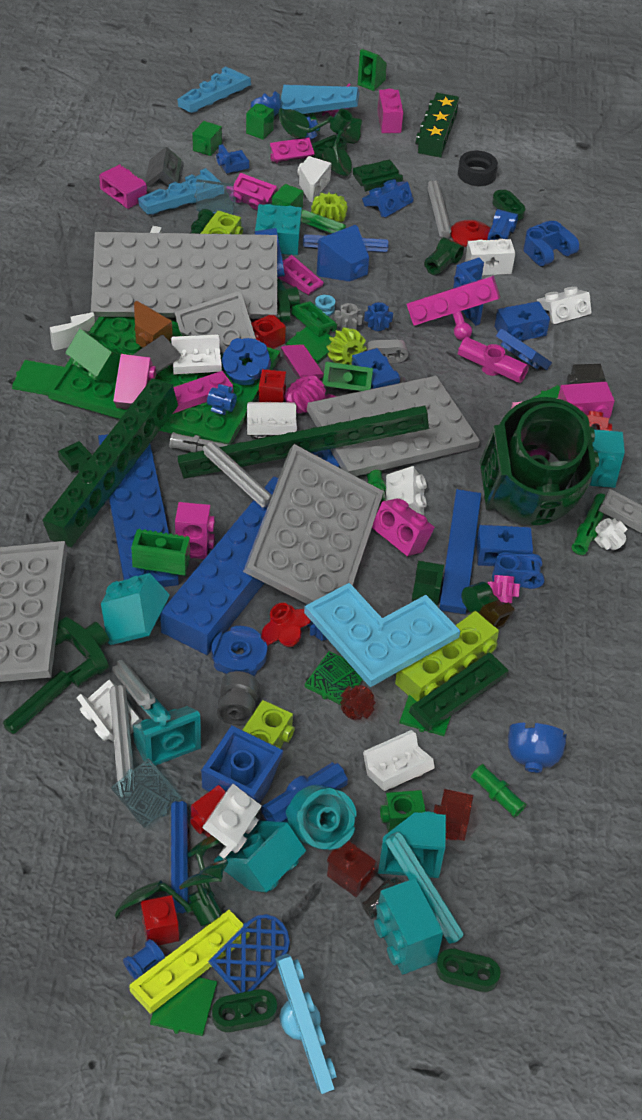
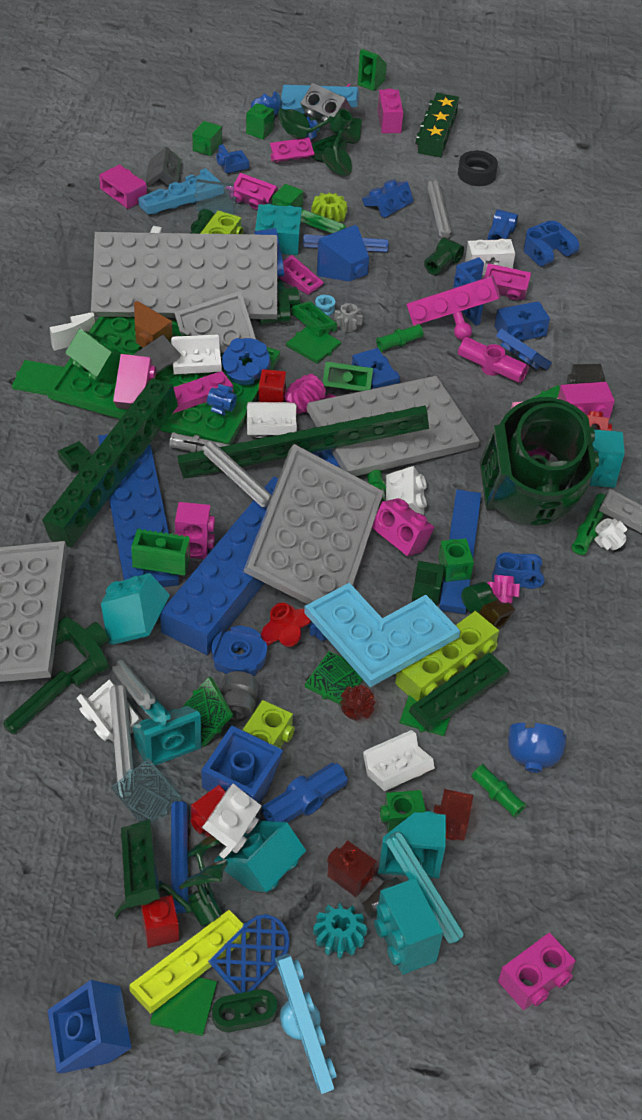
(89, 1027): none -> blue slope
(139, 864): none -> dark green plate
(144, 959): blue bush -> none
(212, 709): none -> green piece
(218, 88): dark azure wing -> none
(269, 331): red brick -> none
(301, 361): dark pink slope -> none
(313, 176): white slope -> none
(327, 102): none -> flat silver brick
(337, 822): teal brick -> none
(340, 930): none -> teal gear
(345, 344): lime gear -> none
(376, 174): dark green plate -> none
(378, 316): blue gear -> none
(388, 349): light grey beam -> none
(399, 337): none -> green pin
(456, 559): none -> green brick
(468, 968): dark green plate -> none
(469, 231): red dish -> none
(499, 539): blue brick -> none
(508, 202): dark green plate -> none
(509, 281): none -> dark pink bracket
(531, 966): none -> dark pink brick
(567, 304): white bracket -> none

